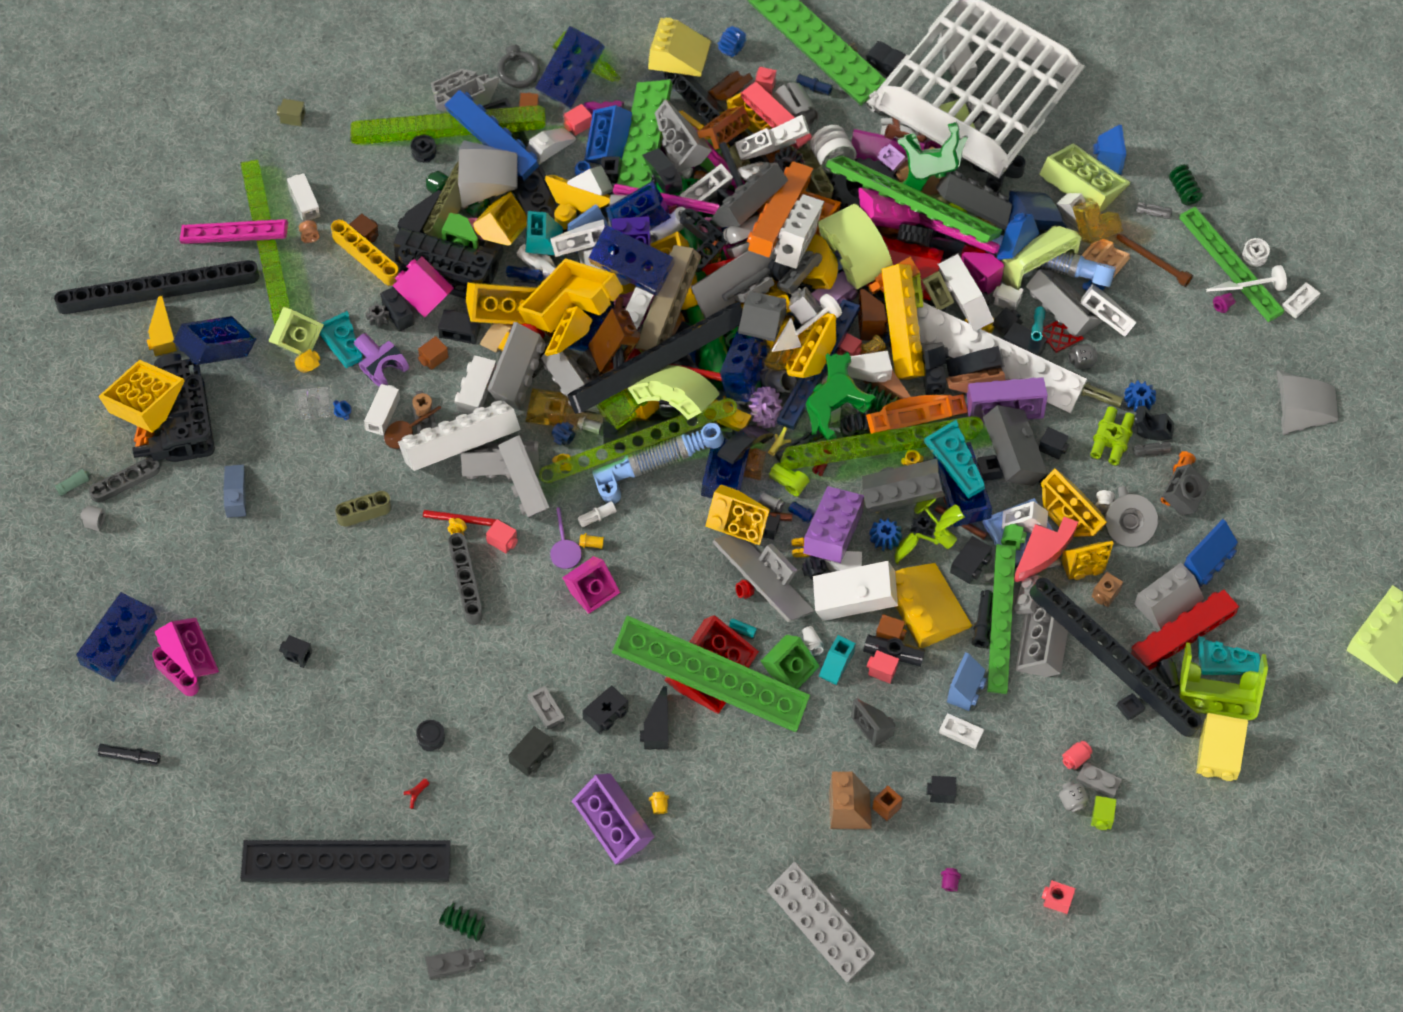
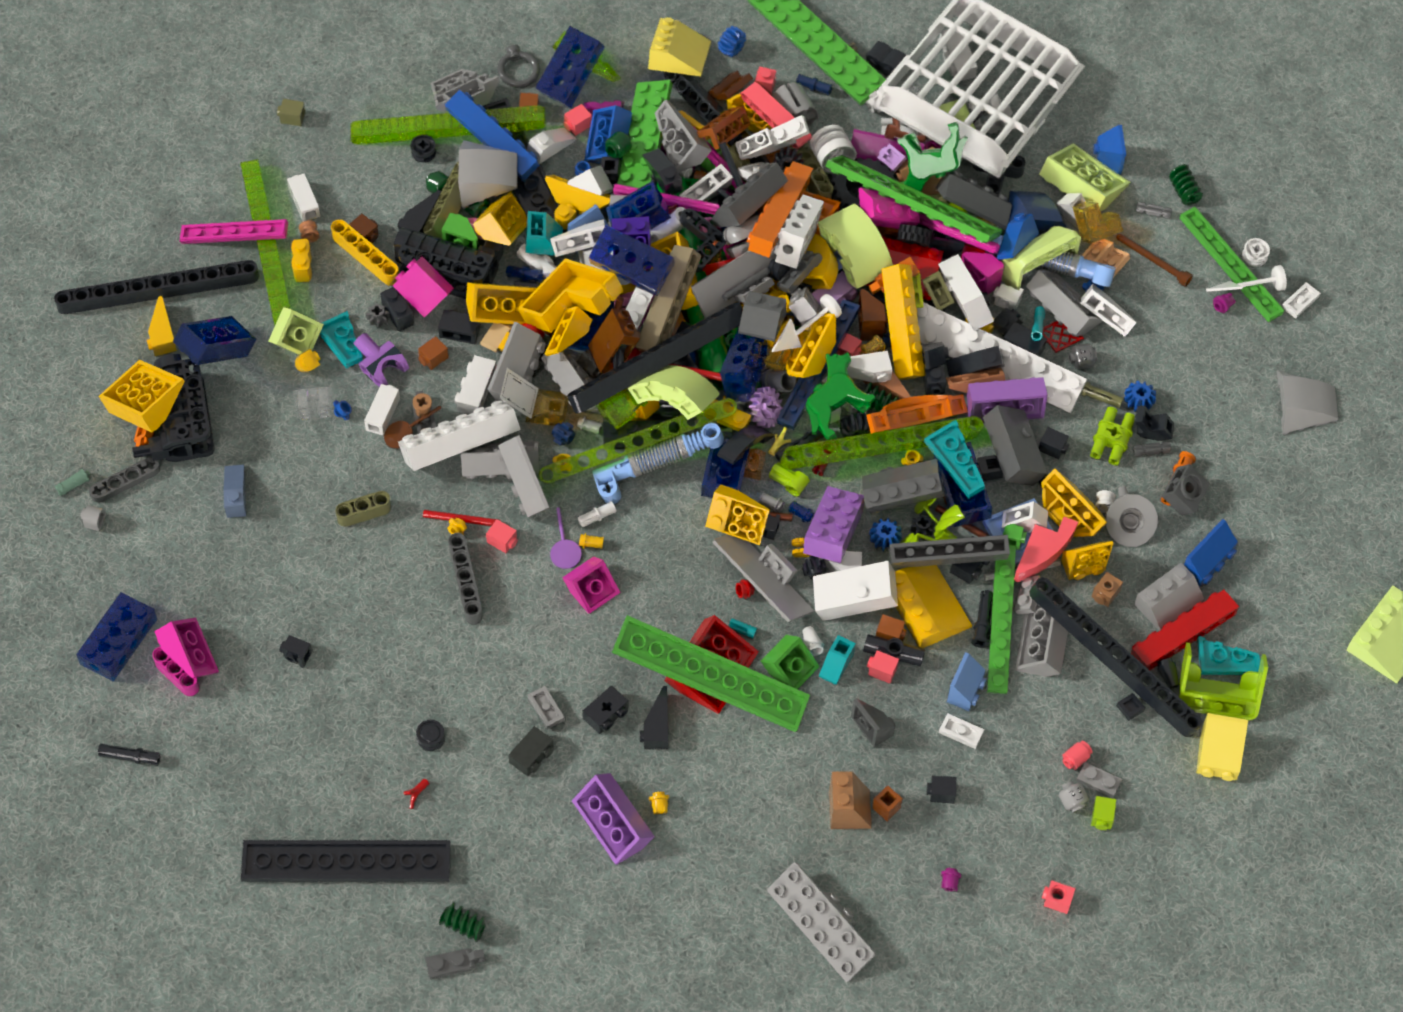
(301, 260): none -> yellow brick
(519, 393): none -> white sticker
(618, 145): none -> dark green head
(949, 551): none -> dark grey brick

